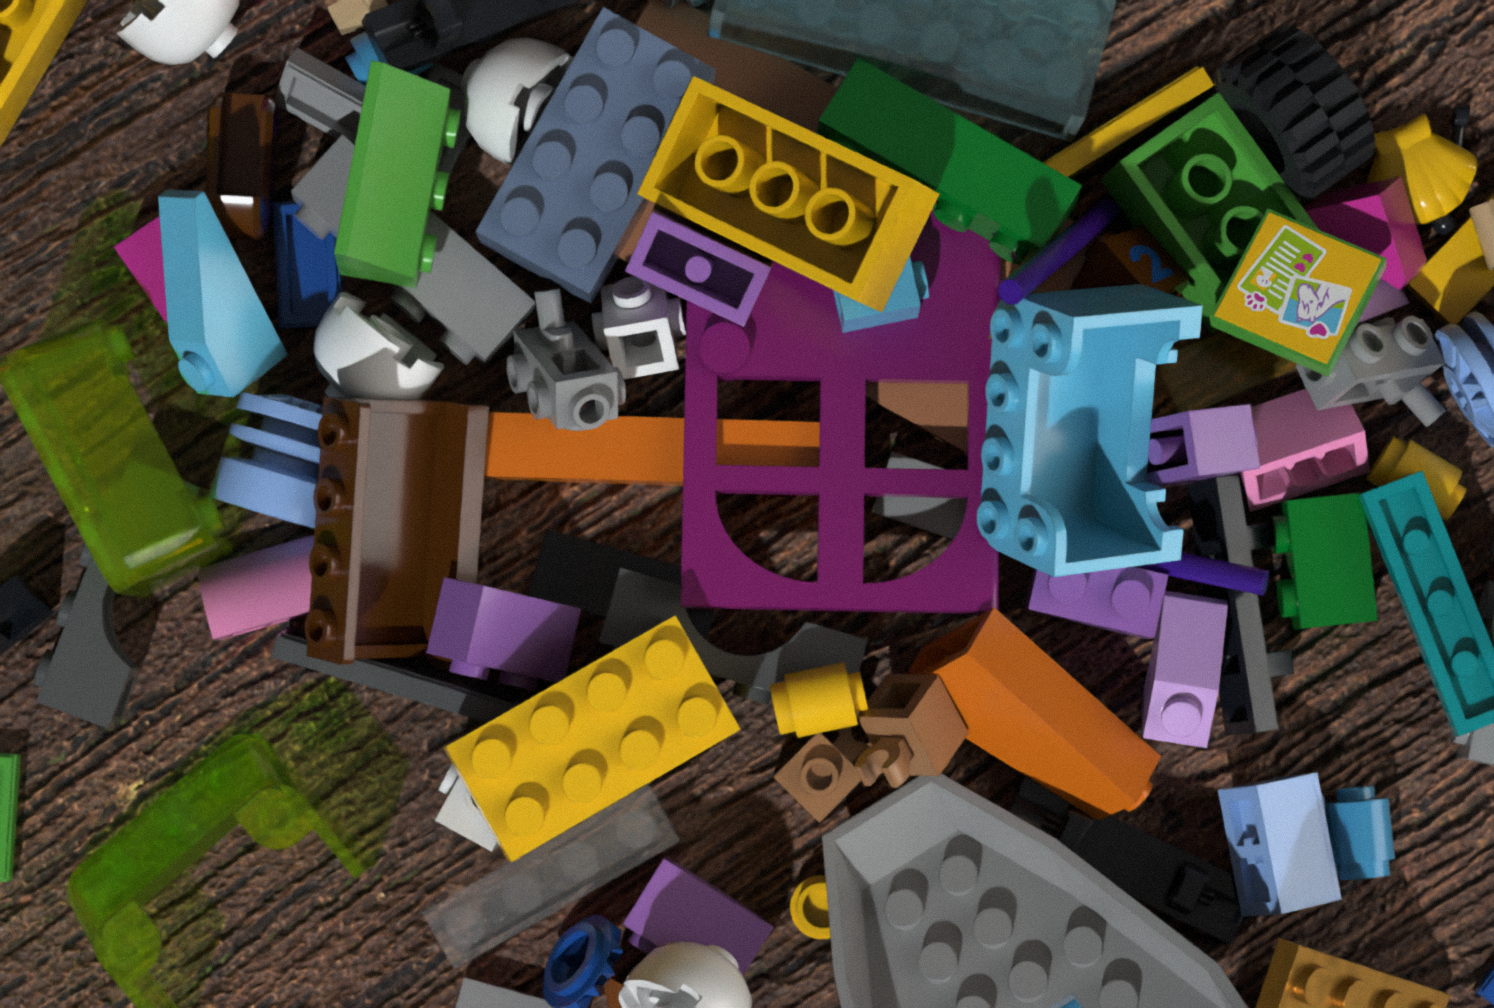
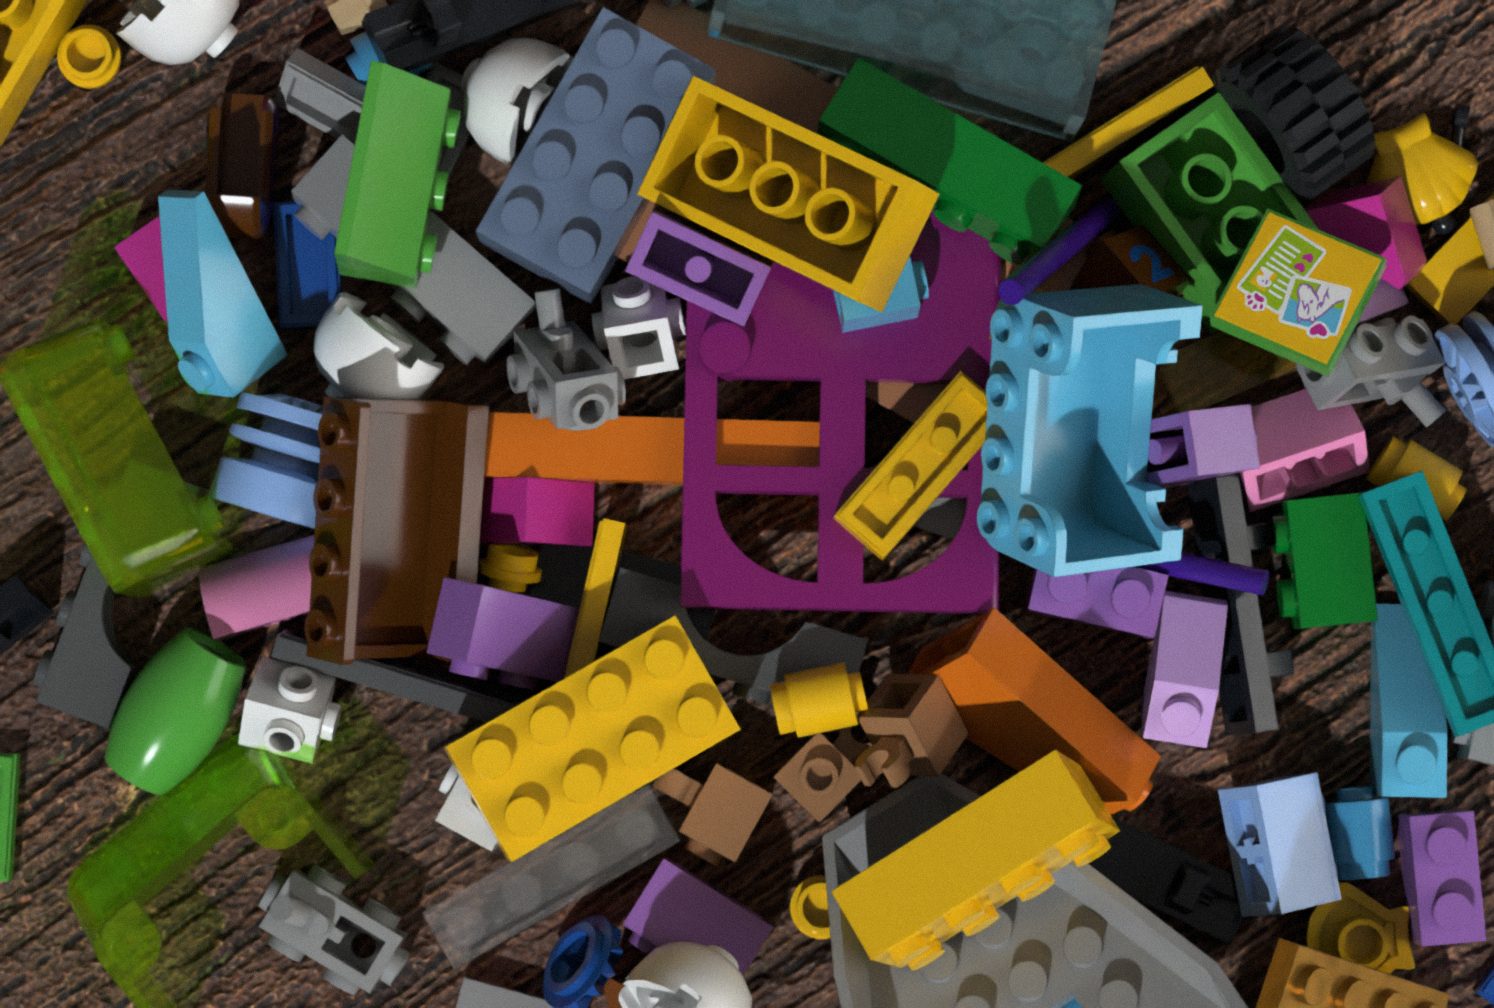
(89, 56): none -> yellow plate
(175, 711): none -> bright green piece
(289, 710): none -> white brick
(317, 921): none -> light grey brick
(510, 567): none -> yellow plate
(537, 512): none -> dark pink slope
(596, 594): none -> yellow tile
(720, 812): none -> medium nougat brick
(917, 468): none -> yellow tile
(977, 862): none -> yellow brick
(1362, 931): none -> yellow animal
(1405, 714): none -> medium azure slope
(1441, 877): none -> medium lavender brick

